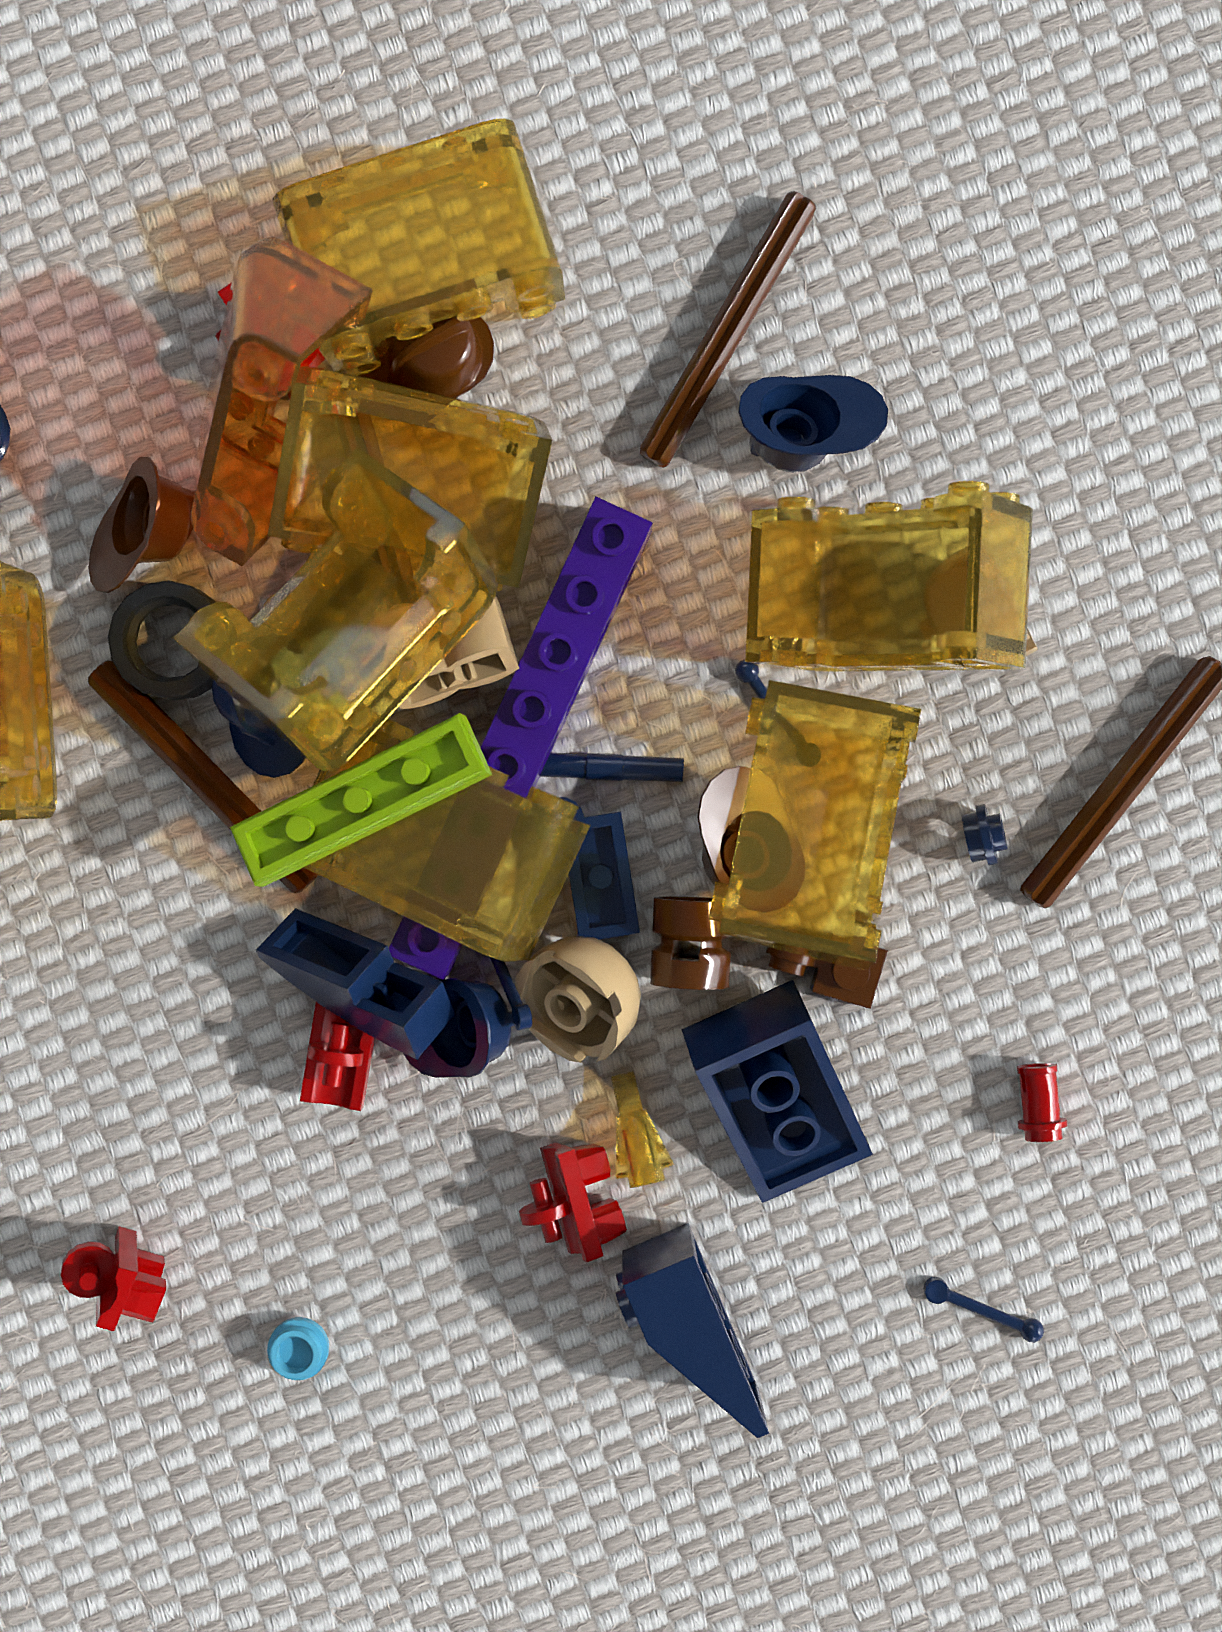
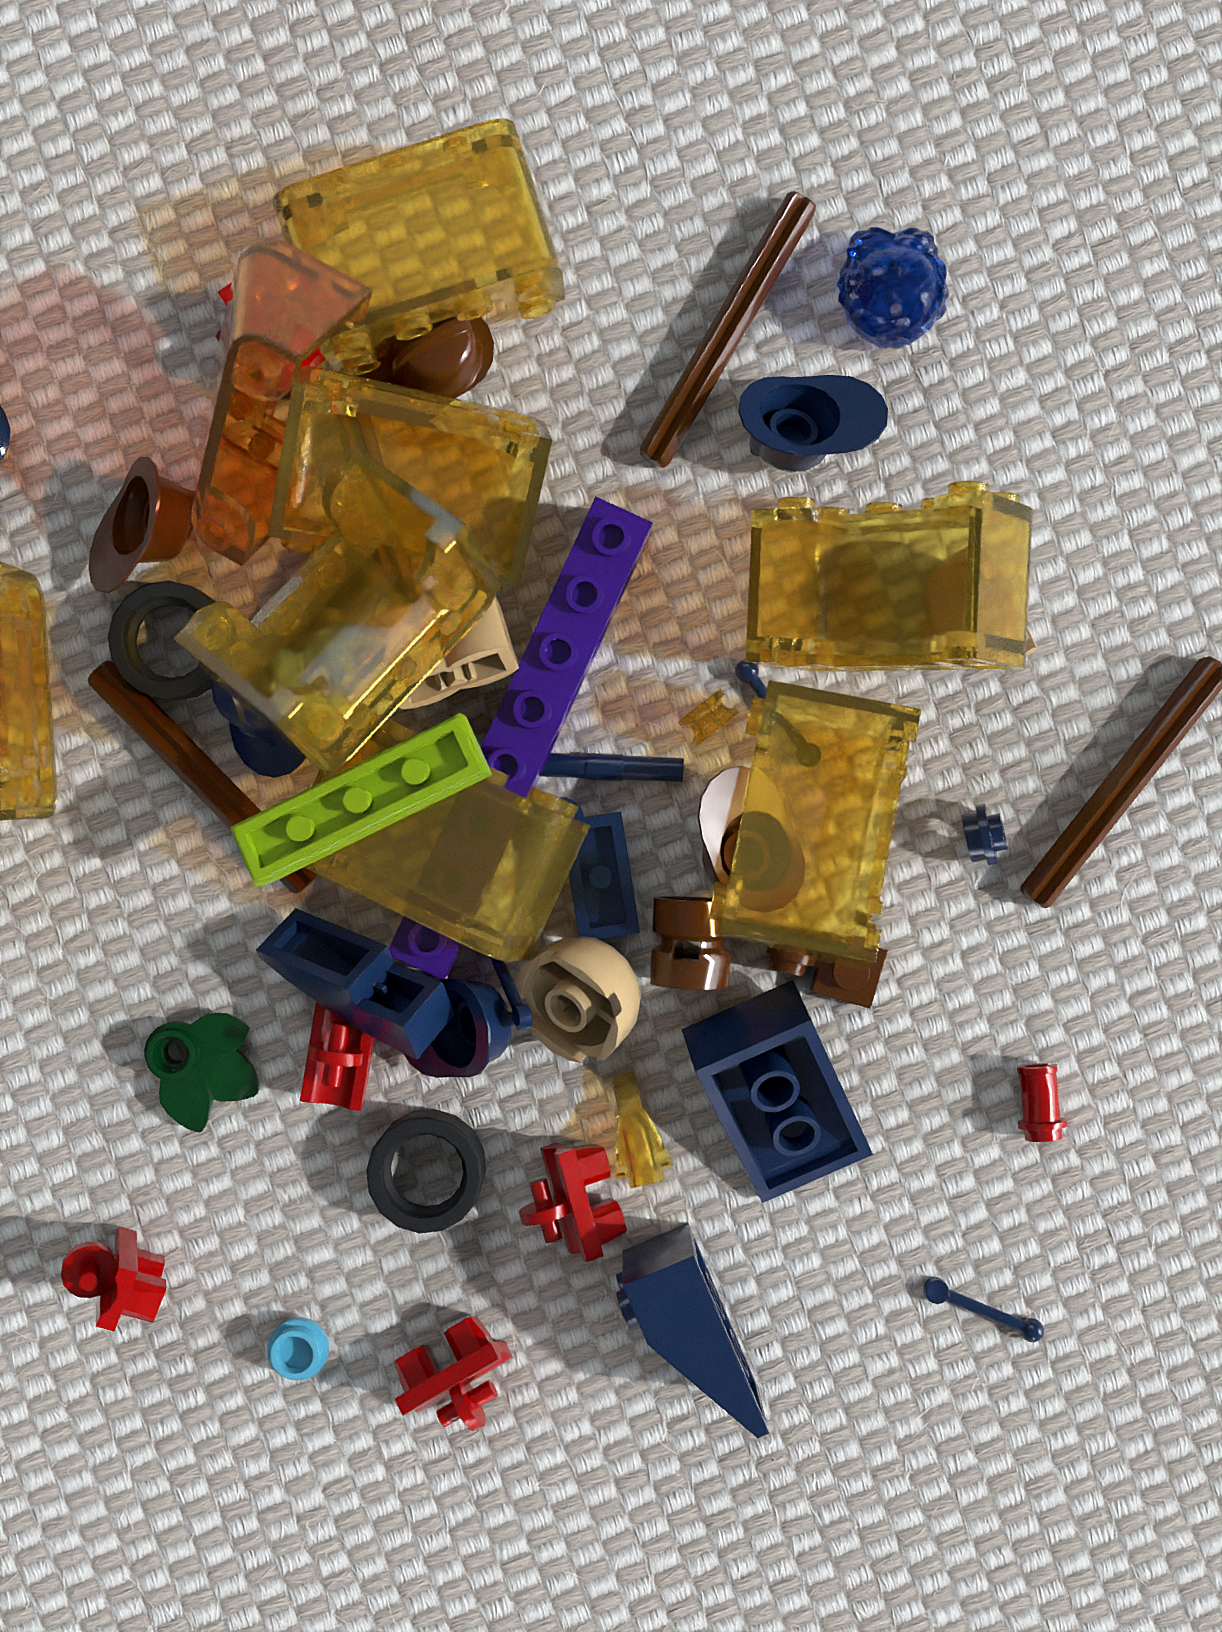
(209, 1071): none -> dark green plate
(415, 1216): none -> black tyre
(427, 1384): none -> red hips
(708, 717): none -> clear yellow bush
(891, 270): none -> clear blue hair

